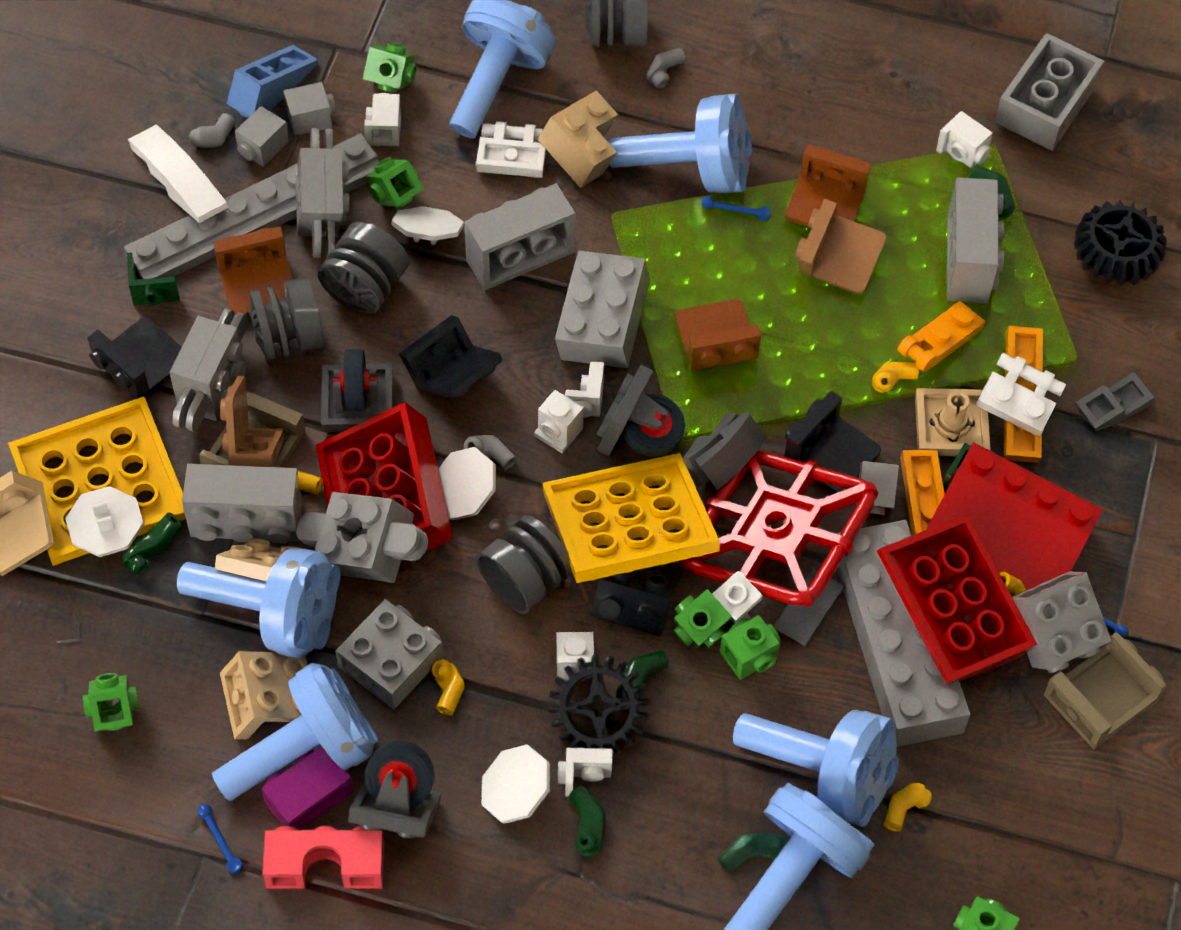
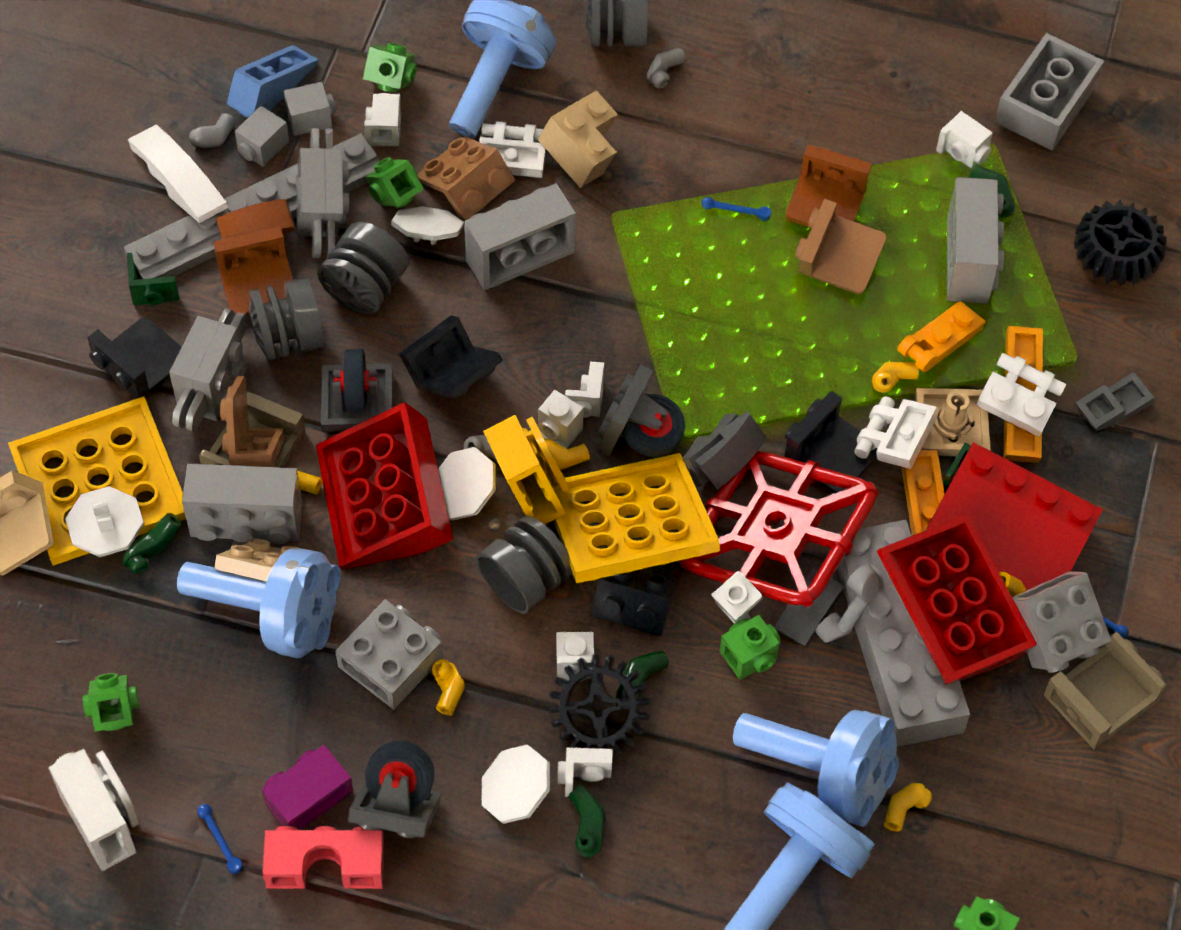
(95, 803): none -> white brick
(256, 217): none -> dark orange slope
(259, 690): tan bracket -> none
(327, 719): light blue piece -> none
(364, 535): light grey brick -> none
(468, 175): none -> medium nougat bracket
(528, 467): none -> yellow brick
(568, 457): none -> yellow arm
(602, 309): light grey brick -> none
(707, 607): bright green brick -> none
(717, 334): dark orange bracket -> none
(718, 145): light blue piece -> none
(752, 845): clear green arm -> none
(865, 584): none -> light grey bar
(885, 480): light grey brick -> none
(904, 436): none -> white plate

